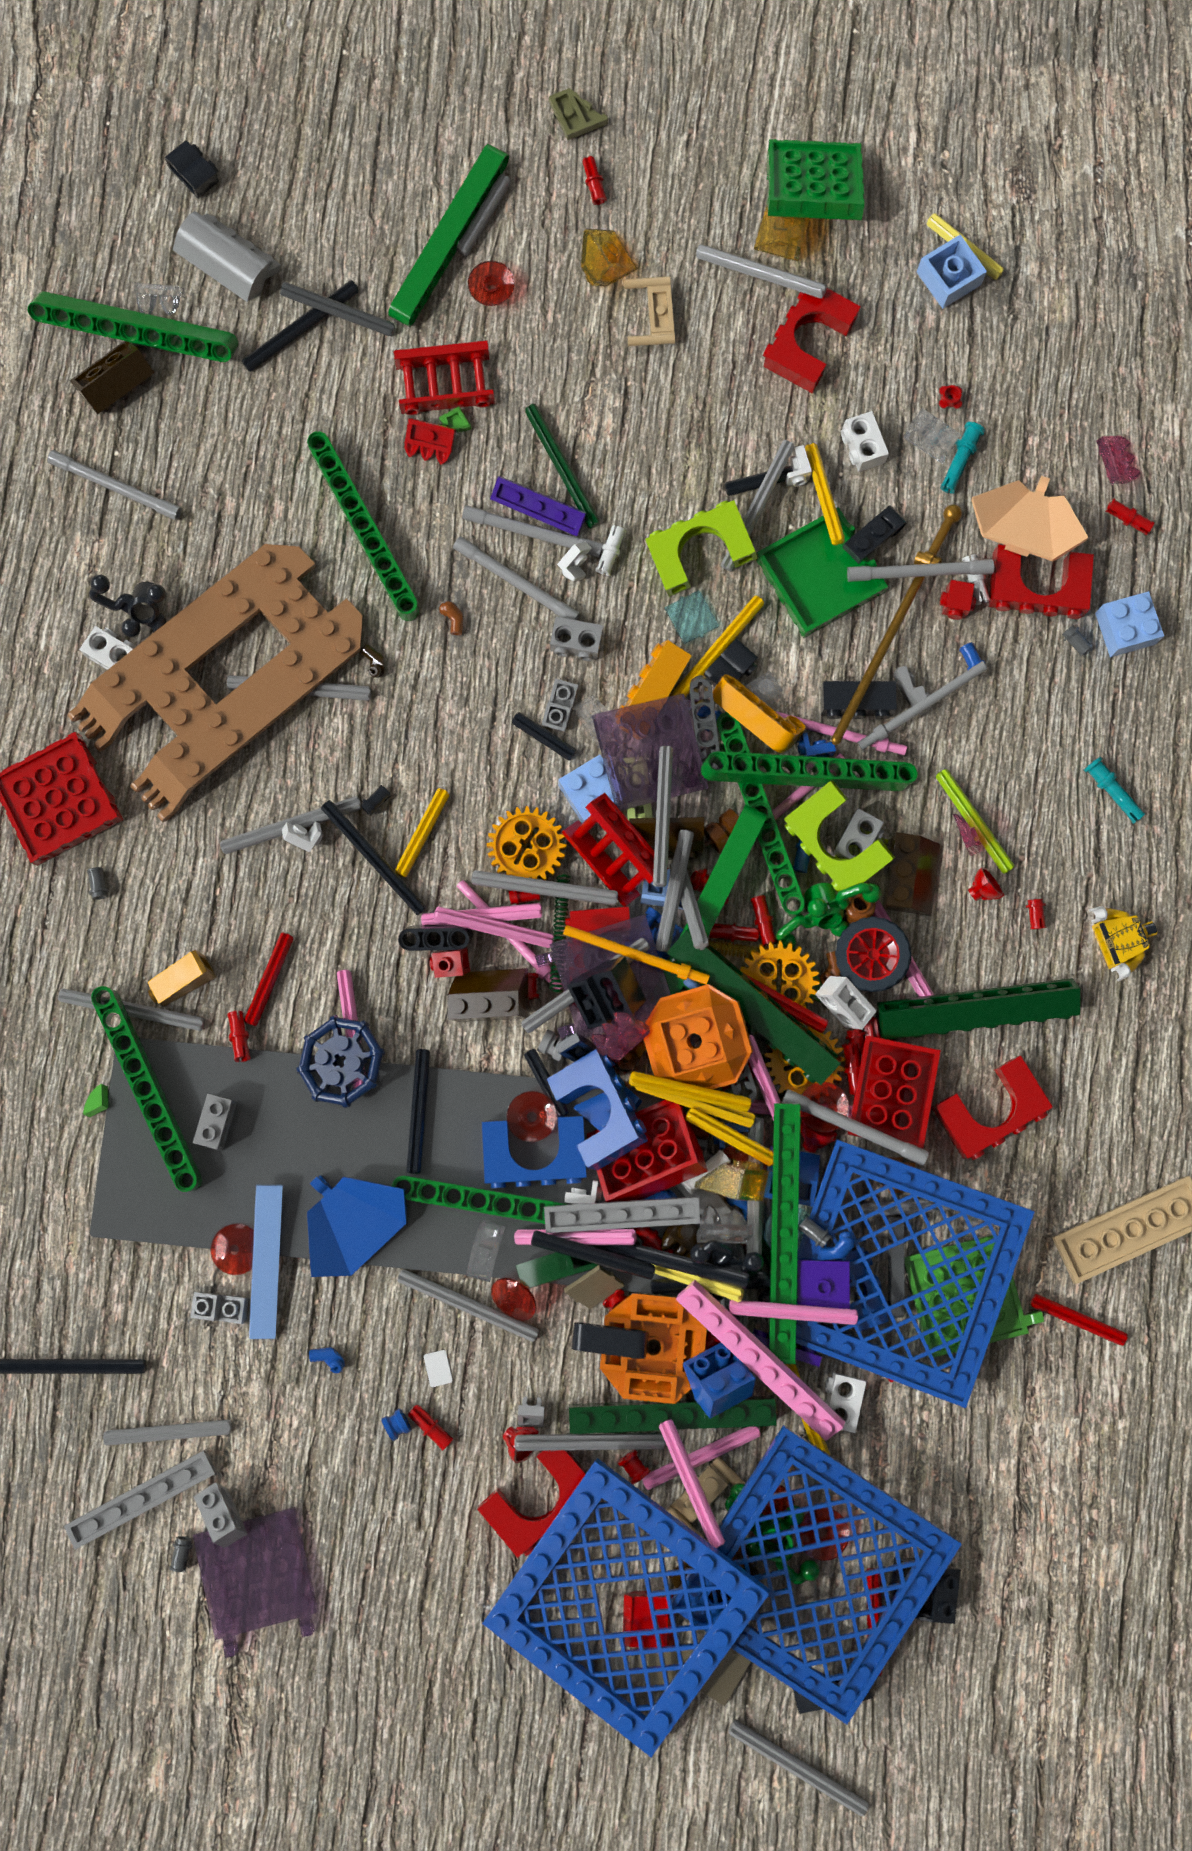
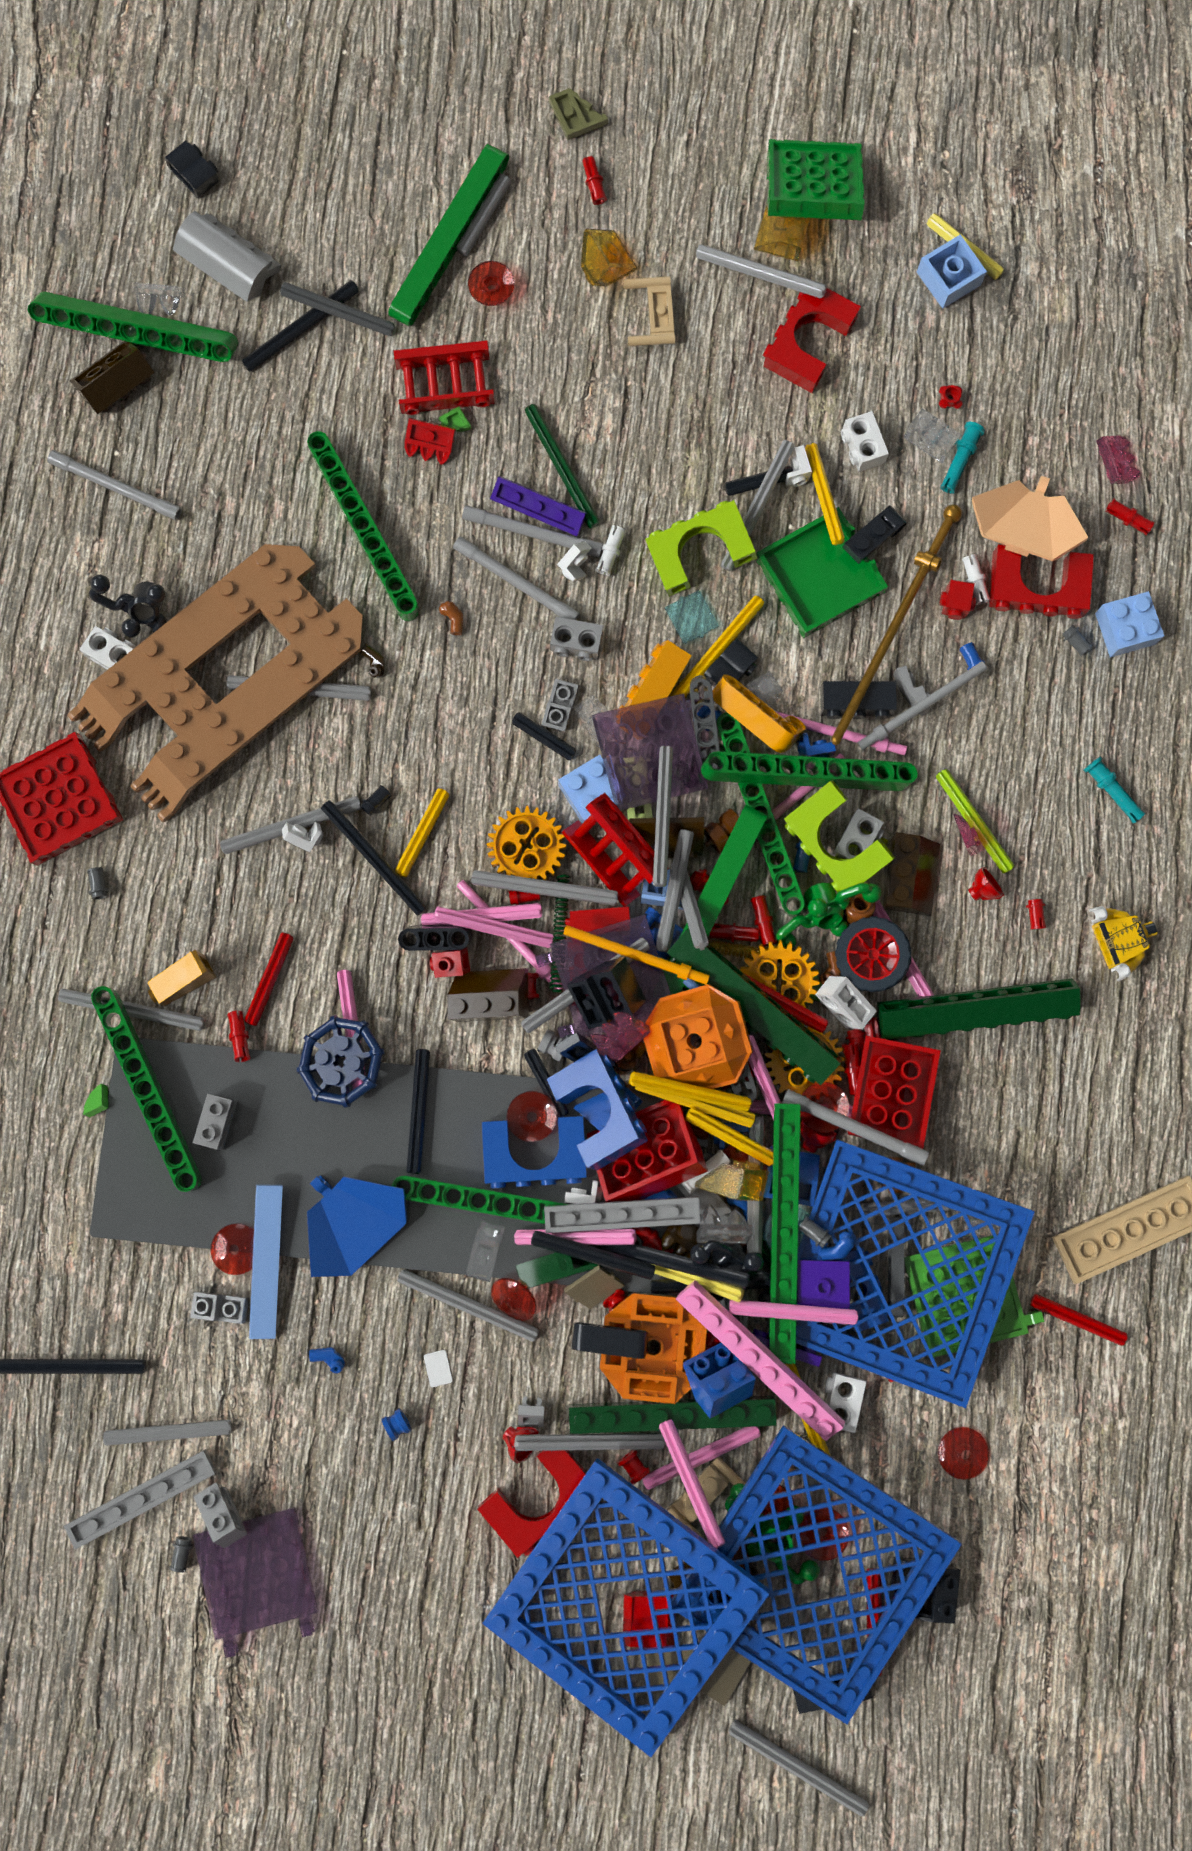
(430, 1427): red axle -> none
(953, 1445): none -> clear red dish
(973, 567): light grey piece -> none
(1027, 1103): red arch -> none

